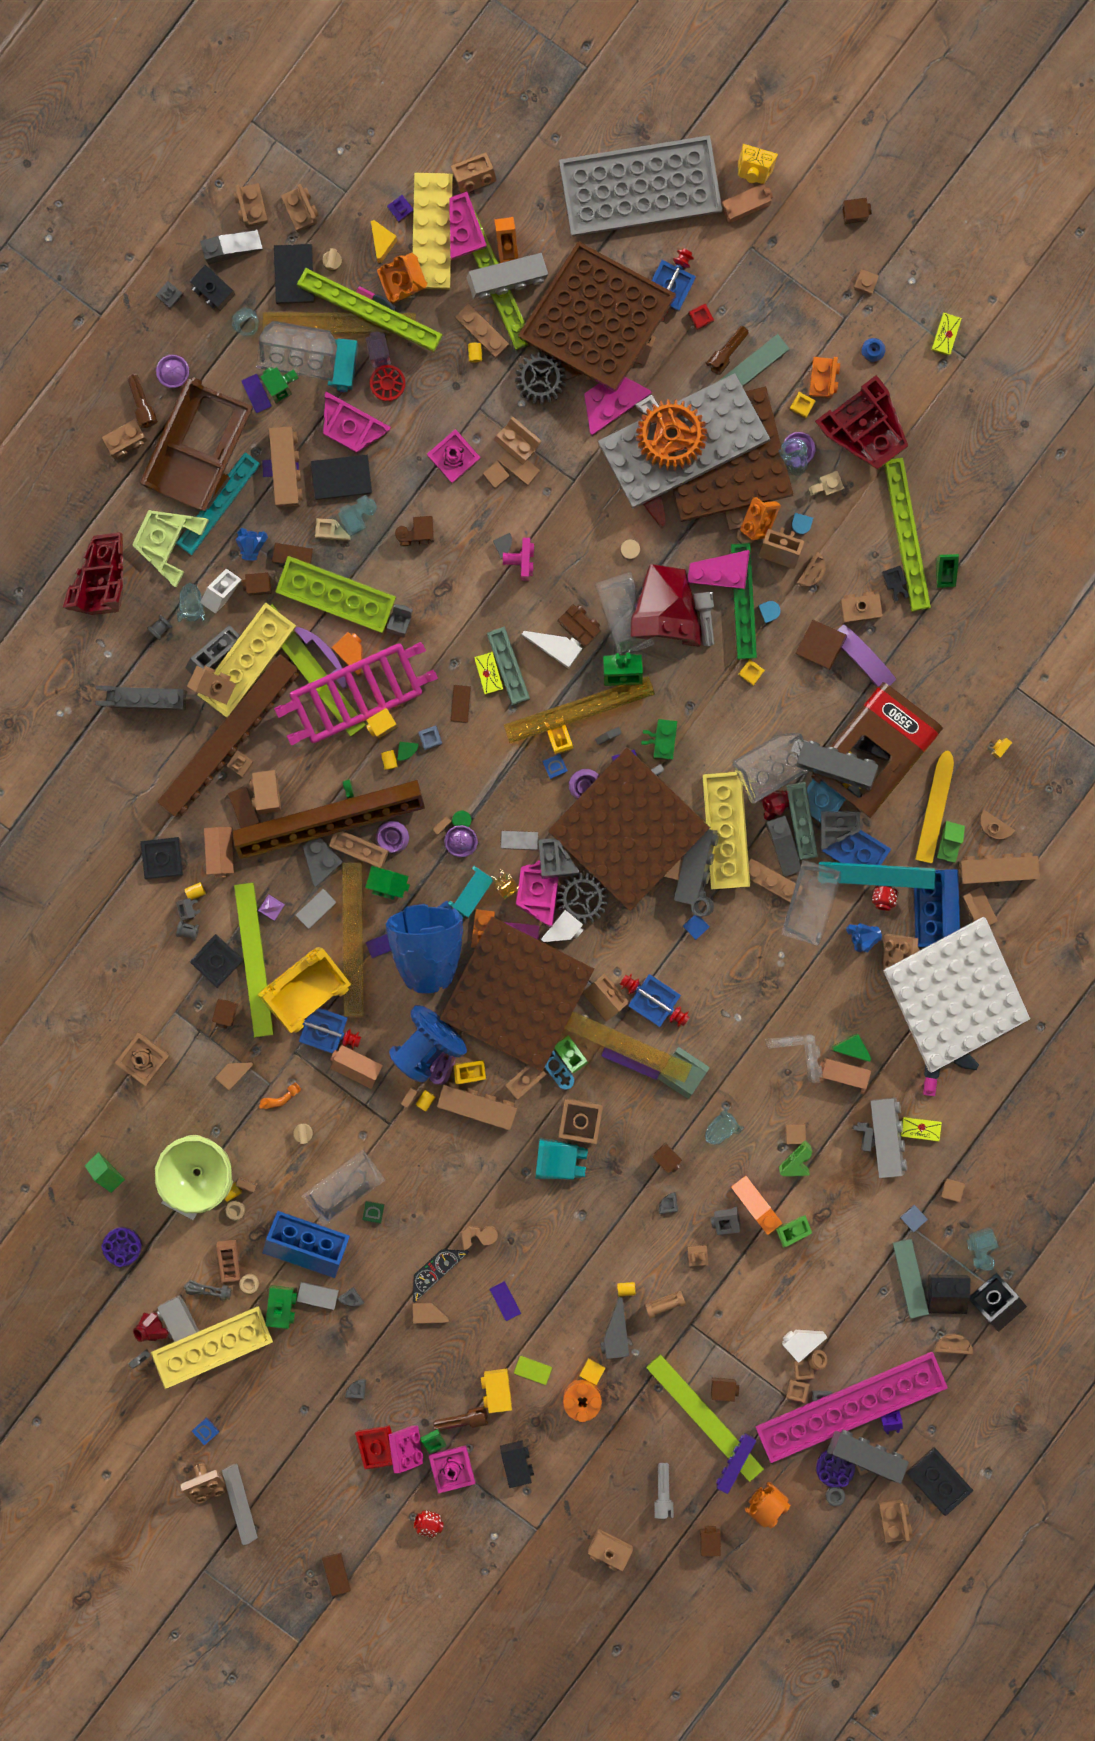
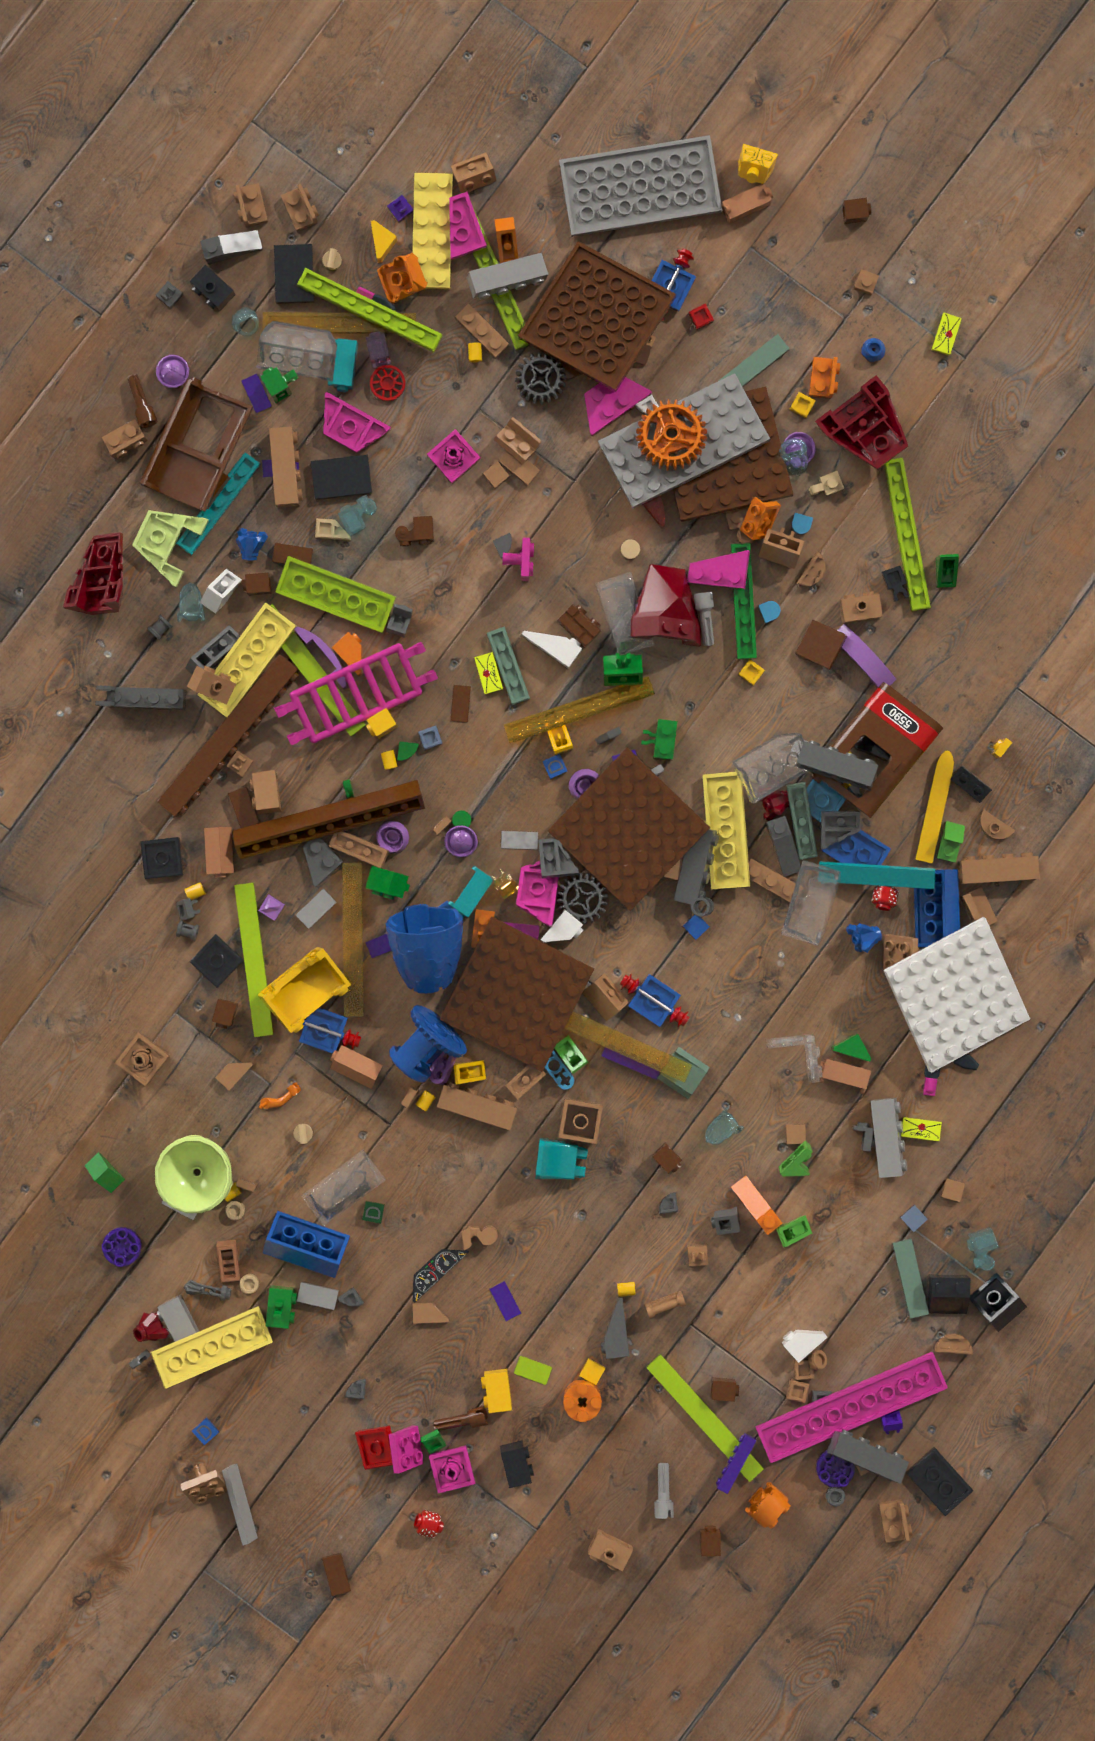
(720, 359): reddish brown piece -> none
(971, 784): none -> black hinge

